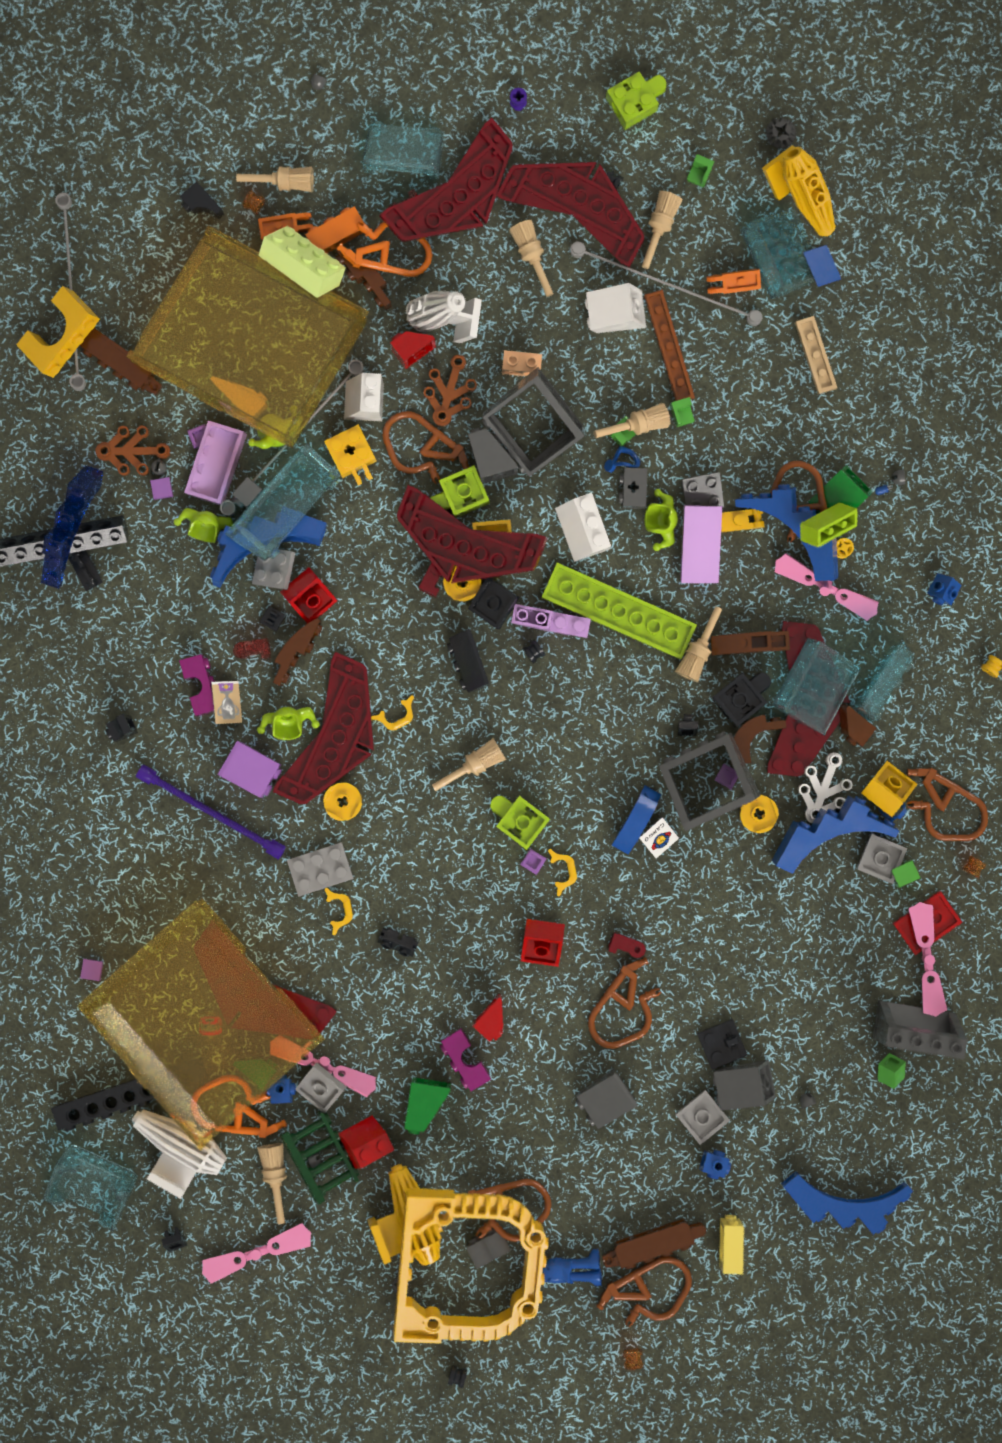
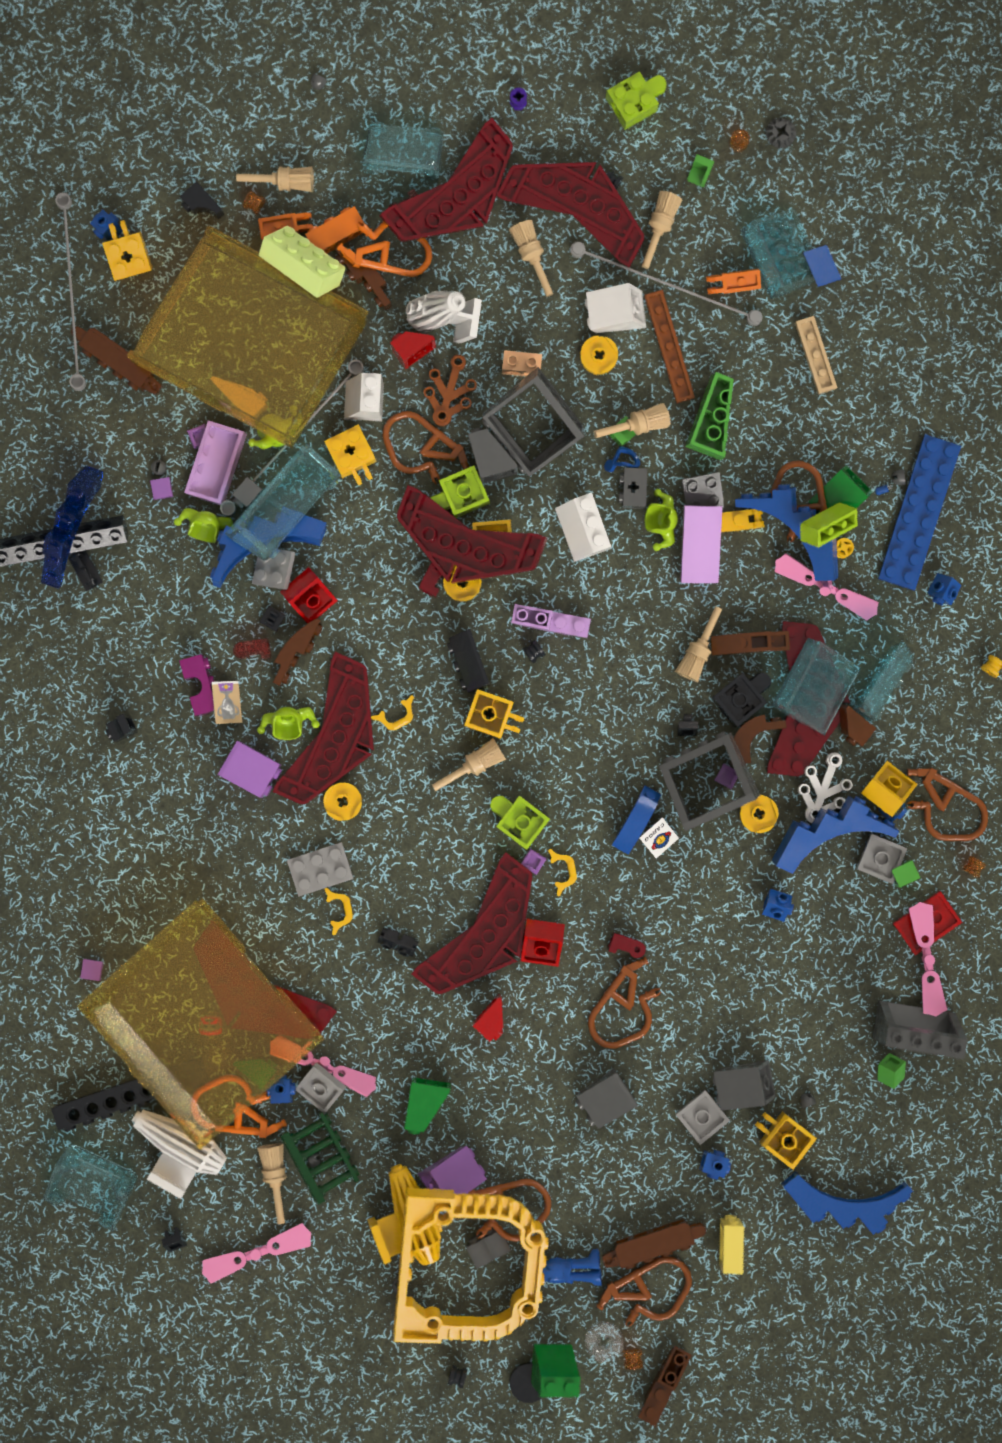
(79, 323): yellow arch -> none
(101, 225): none -> blue brick
(130, 450): dark orange plant -> none
(131, 243): none -> yellow hinge
(149, 776): dark purple hose -> none
(365, 1142): red slope -> none
(454, 1172): none -> medium lavender slope
(472, 1075): magenta arch -> none
(482, 945): none -> dark red wing
(493, 603): black hinge -> none
(500, 708): none -> yellow hinge
(521, 1384): none -> black tile
(555, 1370): none -> green slope
(599, 344): none -> yellow plate
(606, 1330): none -> clear plate
(619, 611): lime plate -> none
(664, 1385): none -> reddish brown slope
(682, 412): bright green panel -> none
(712, 419): none -> bright green wedge
(722, 1044): black hinge -> none
(739, 136): none -> clear orange wheel
(777, 905): none -> blue brick
(780, 1129): none -> yellow hinge
(799, 174): yellow piece -> none
(919, 512): none -> blue plate

